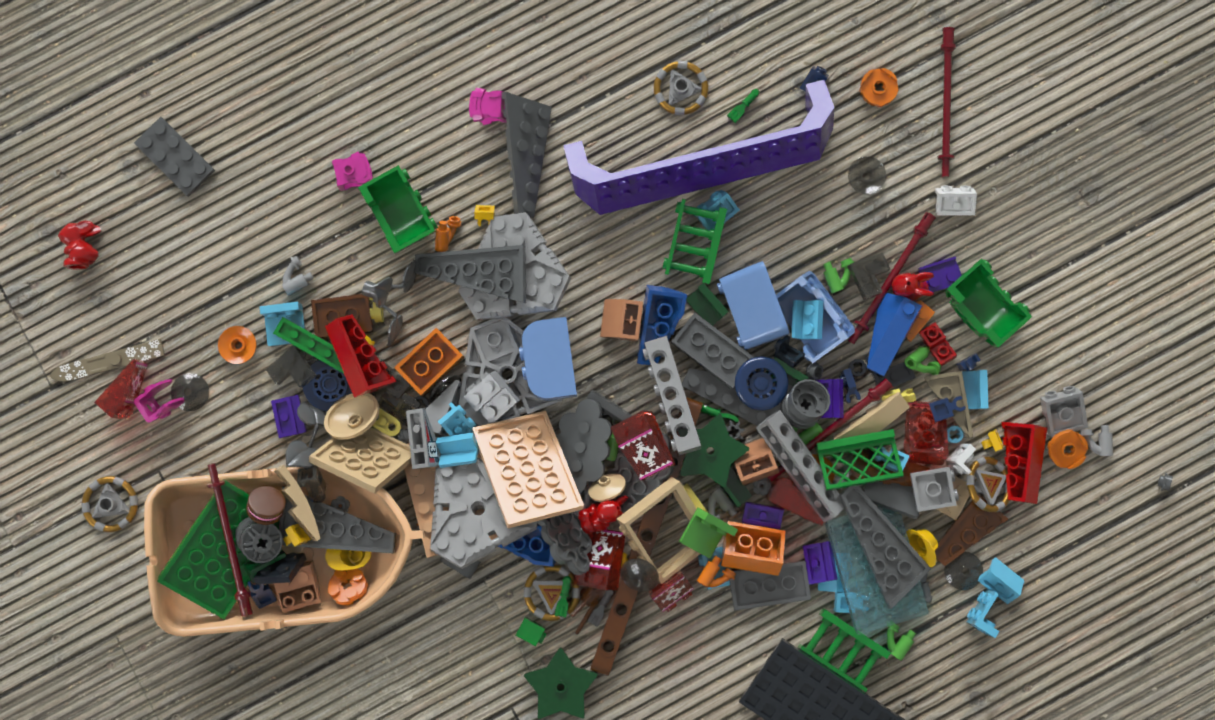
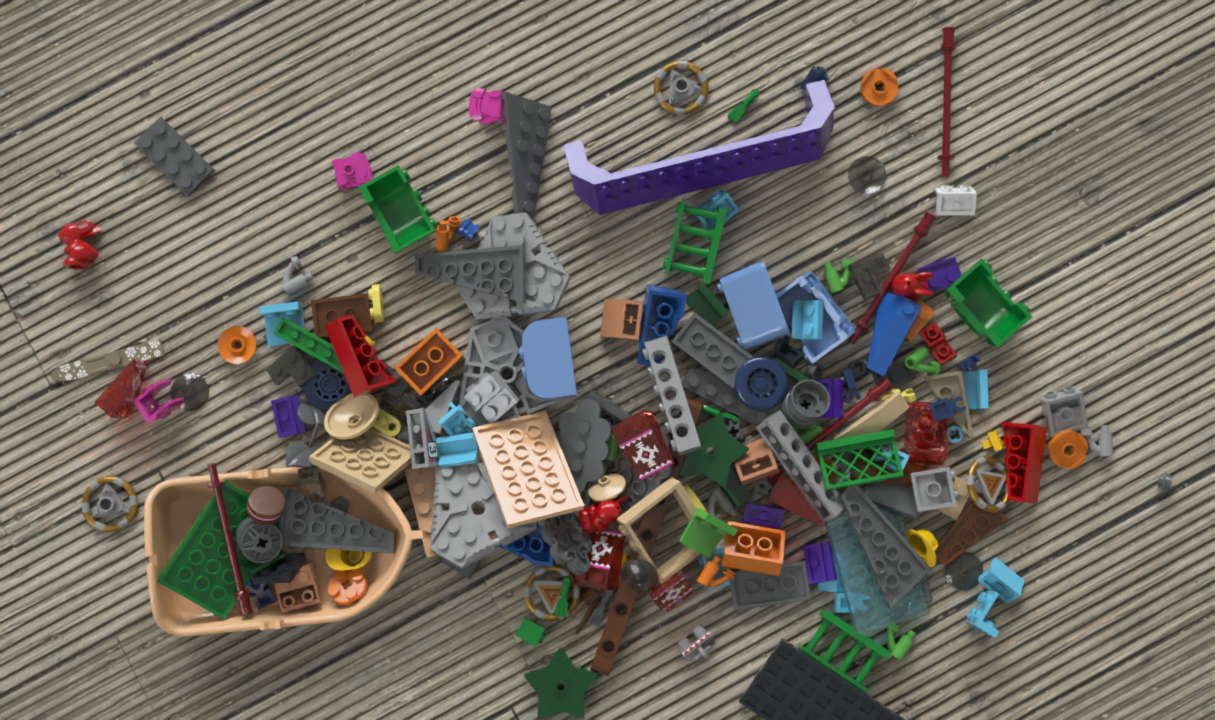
(296, 536): yellow tile -> none
(301, 510): tan slope -> none
(379, 294): dark grey plant -> none
(469, 230): none -> blue wheel
(484, 212): yellow tile -> none
(703, 638): none -> light grey hips
(961, 455): white bracket -> none

